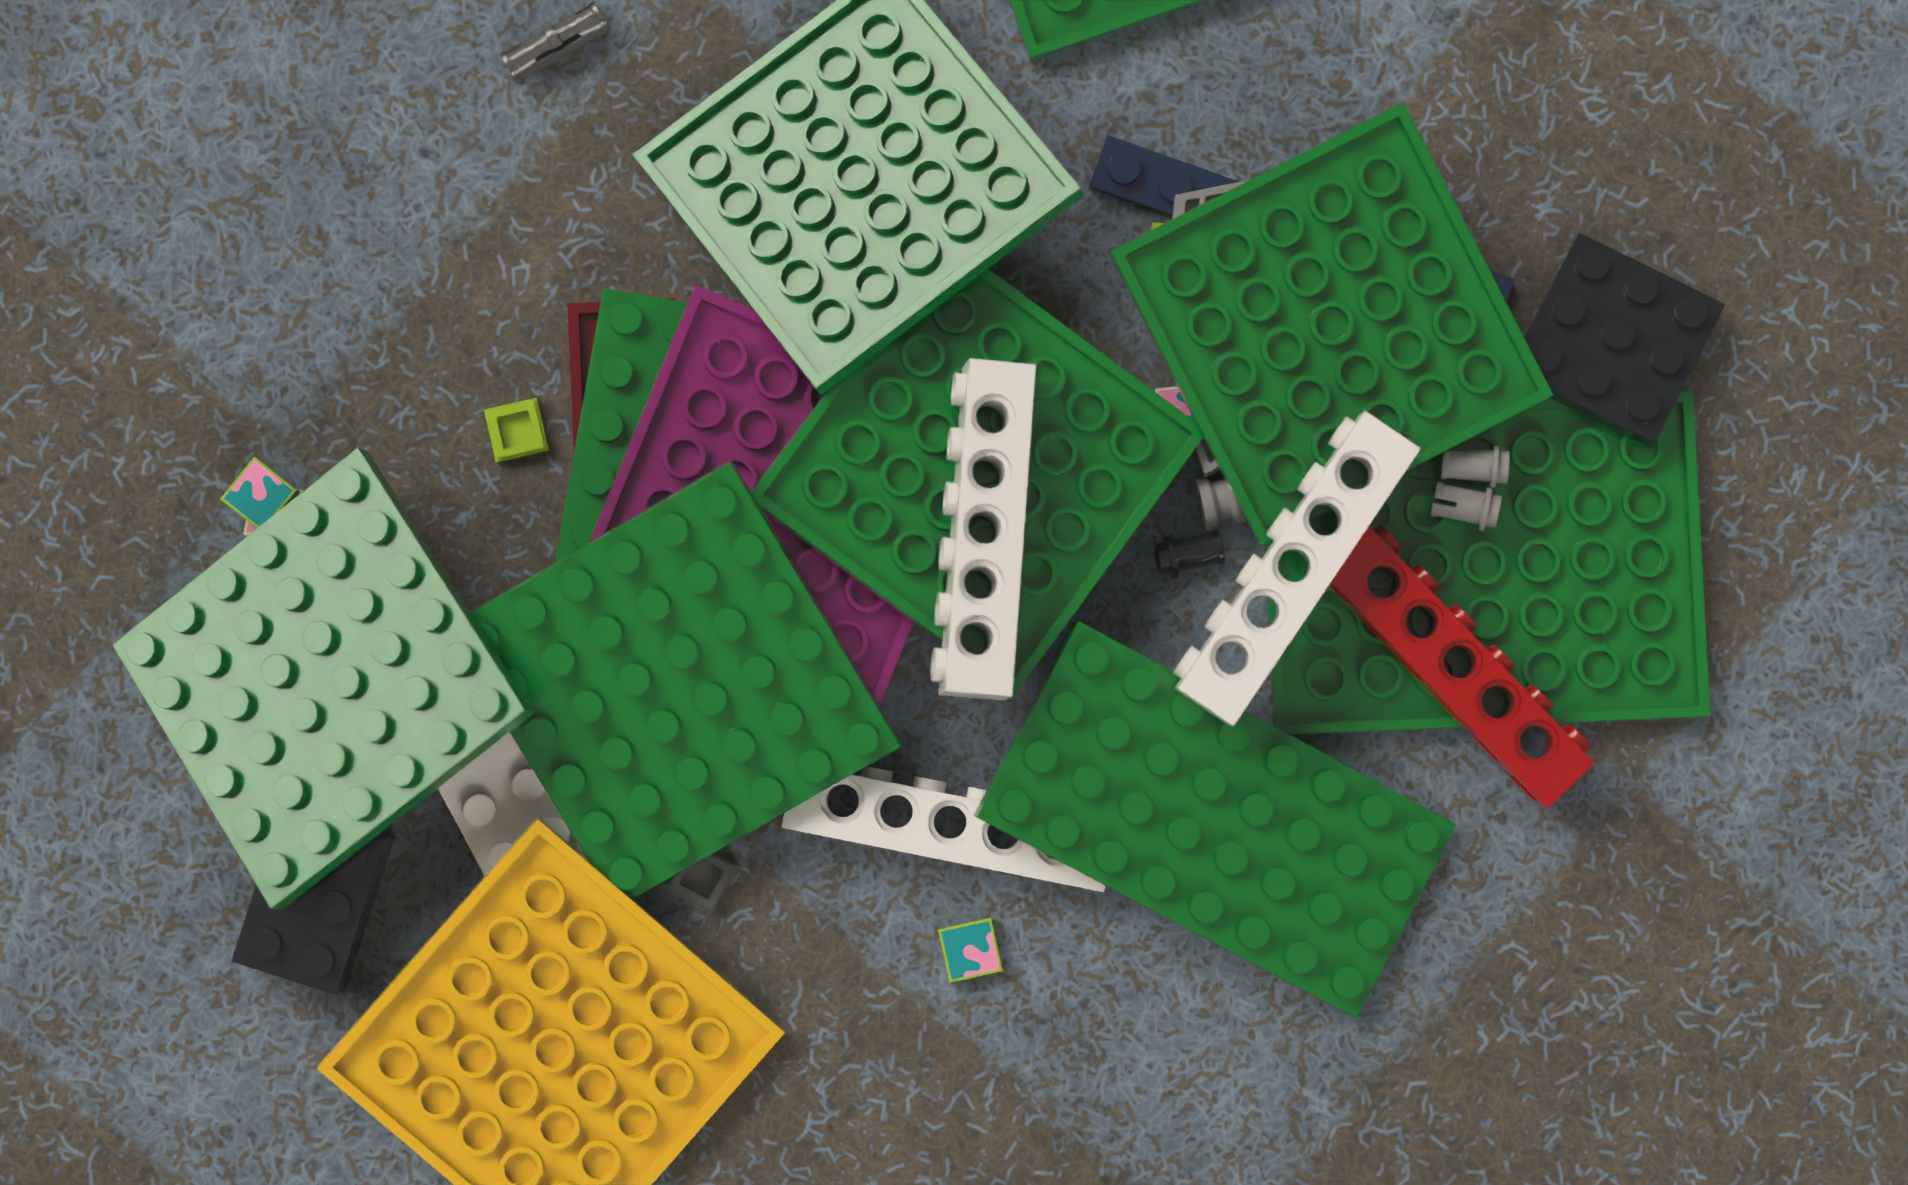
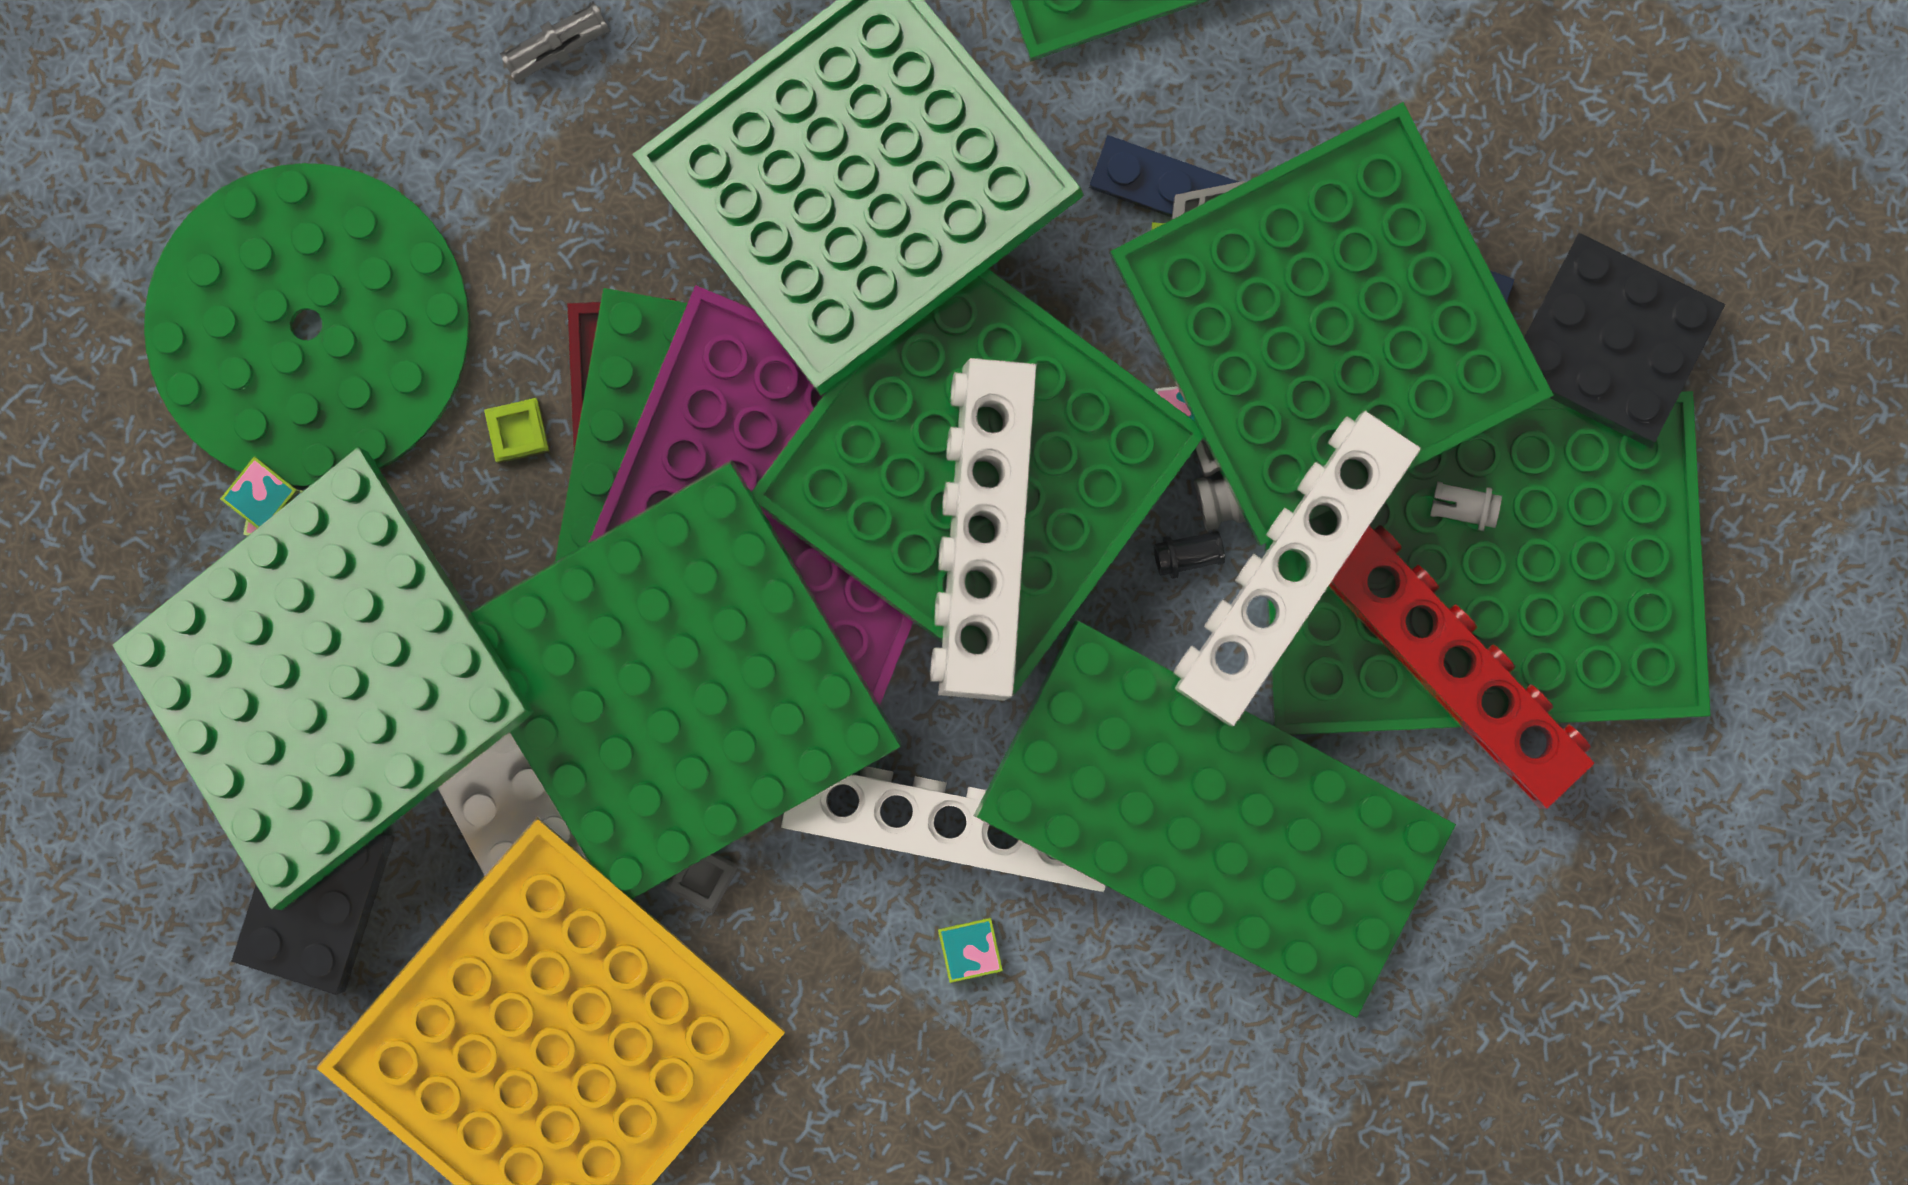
(293, 244): none -> green plate
(1476, 465): light grey pin -> none

